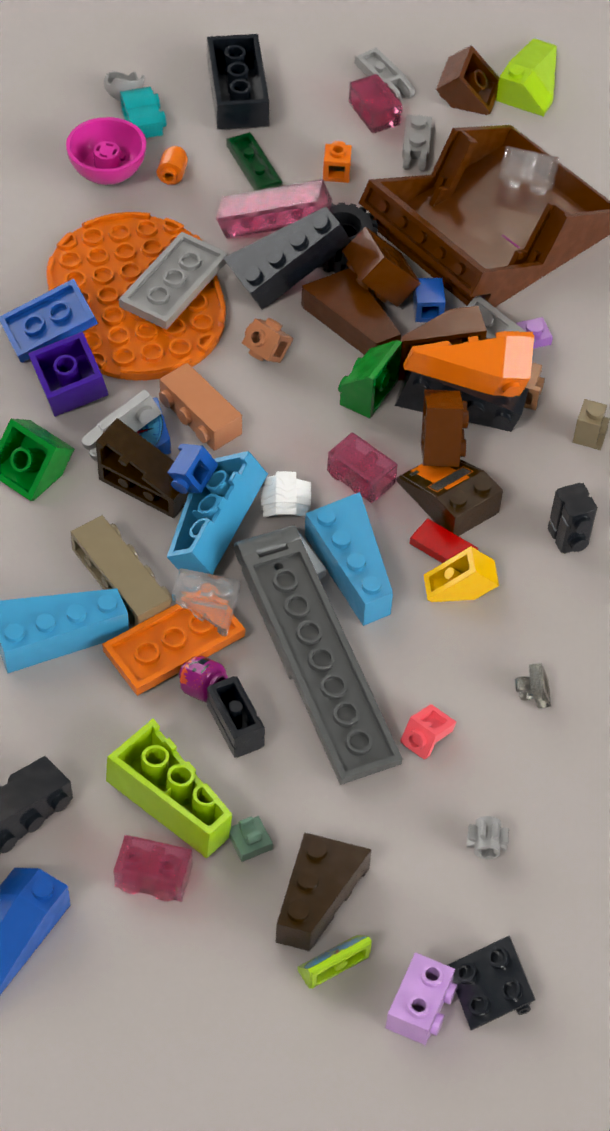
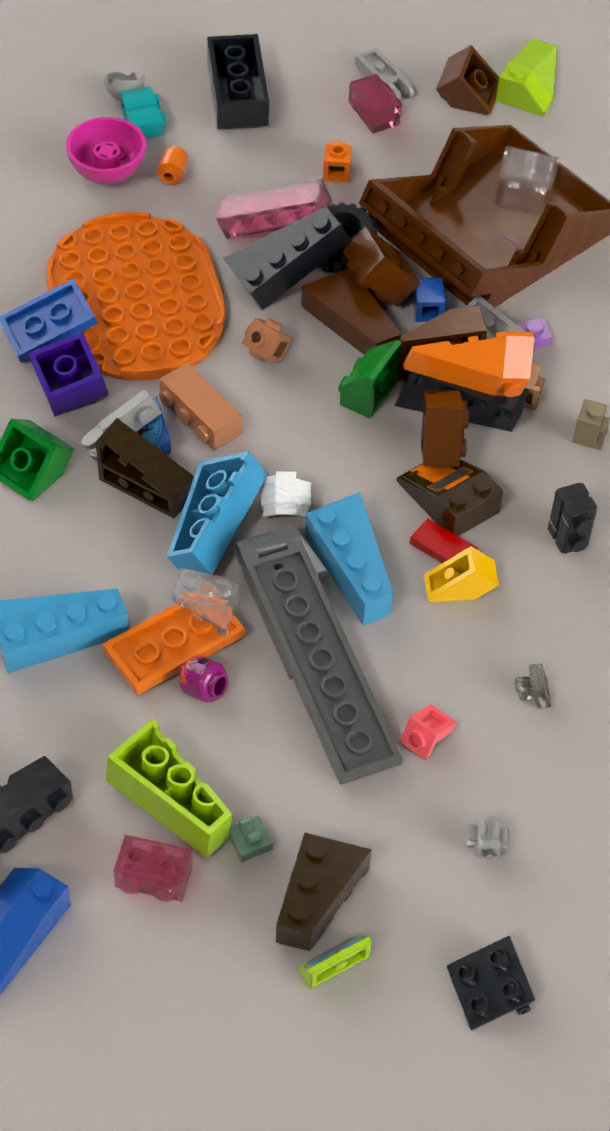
(118, 566): dark tan brick -> none
(173, 280): light grey plate -> none
(192, 469): blue brick -> none
(235, 716): black brick -> none
(253, 162): dark green tile -> none
(361, 467): clear pink brick -> none
(416, 140): light grey hinge -> none
(420, 999): lavender brick -> none

